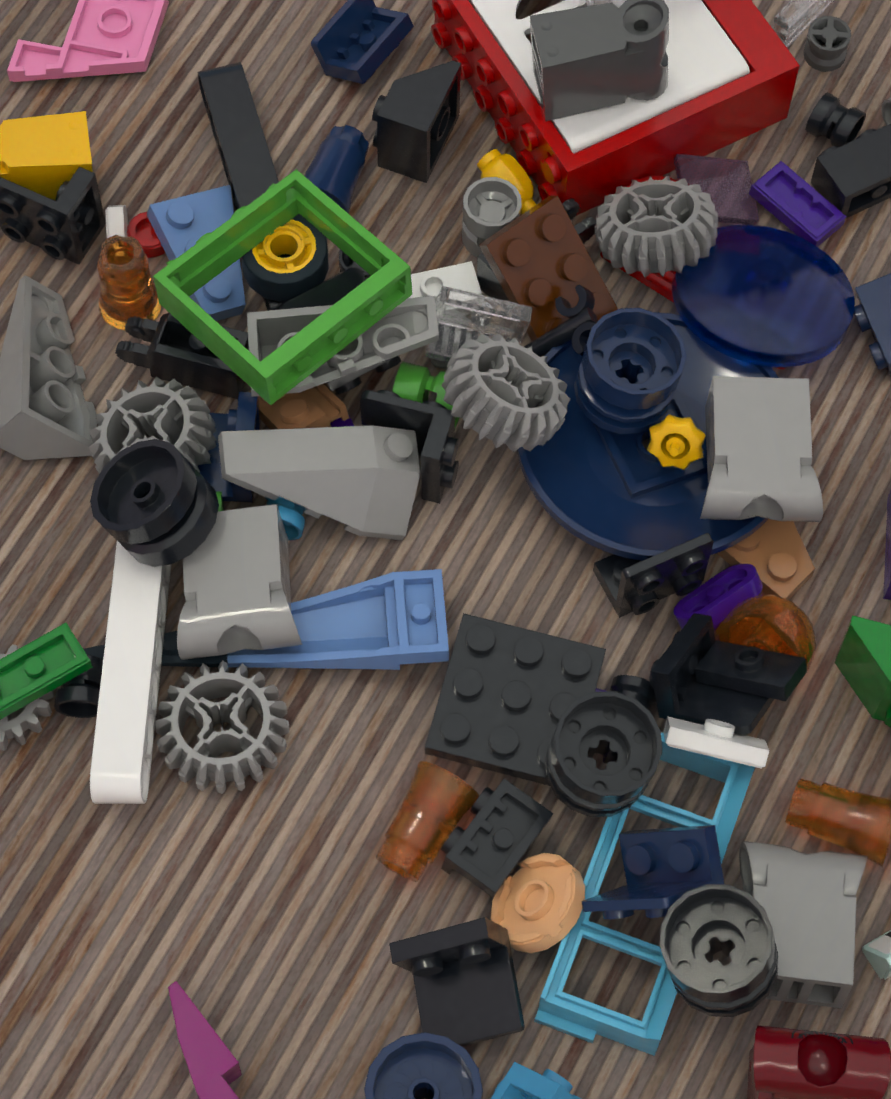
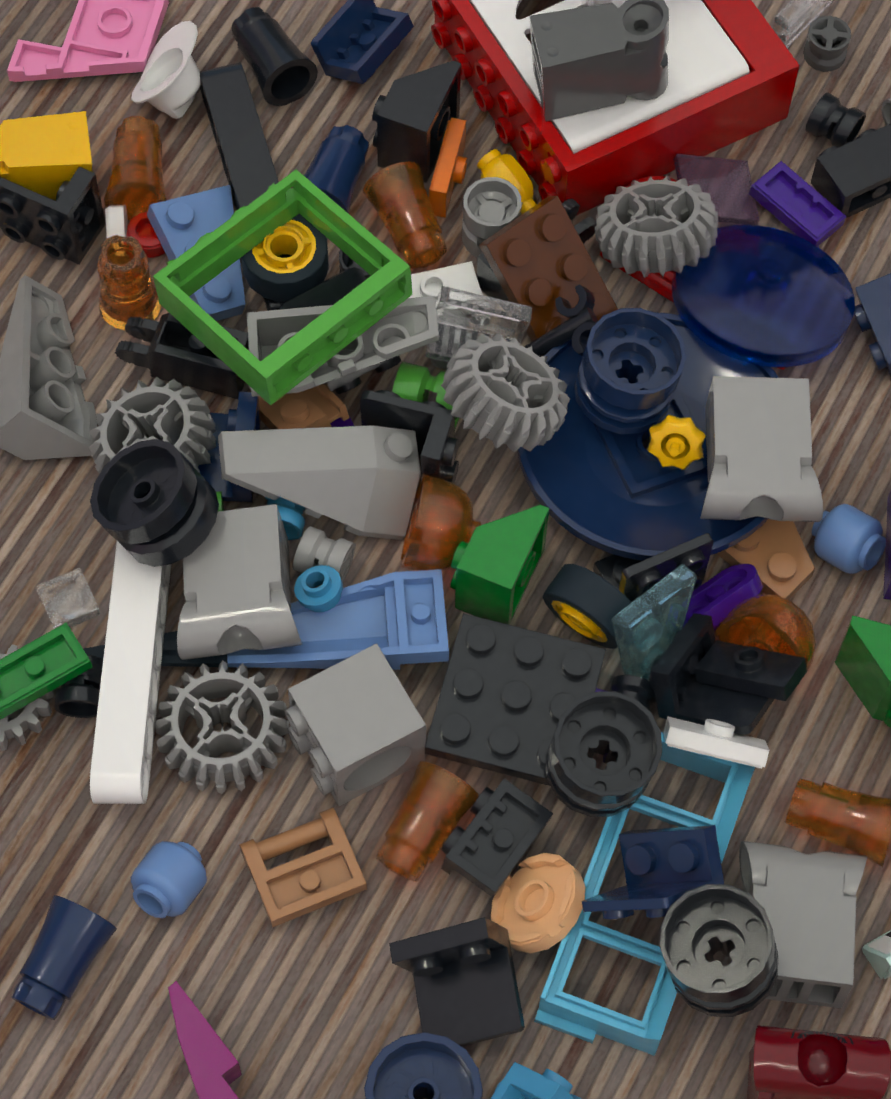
(60, 956): none -> dark blue plant
(68, 599): none -> clear plate
(136, 167): none -> clear orange plant
(168, 879): none -> medium blue head
(171, 72): none -> white piece
(274, 59): none -> black plant
(308, 880): none -> medium nougat plate
(317, 550): none -> light grey wheel
(323, 597): none -> dark azure plate
(355, 725): none -> light grey brick
(406, 211): none -> clear orange plant
(437, 524): none -> clear orange cylinder
(449, 167): none -> orange plate
(499, 564): none -> green slope
(585, 603): none -> black wheel
(652, 620): none -> clear light blue wing
(849, 539): none -> medium blue head

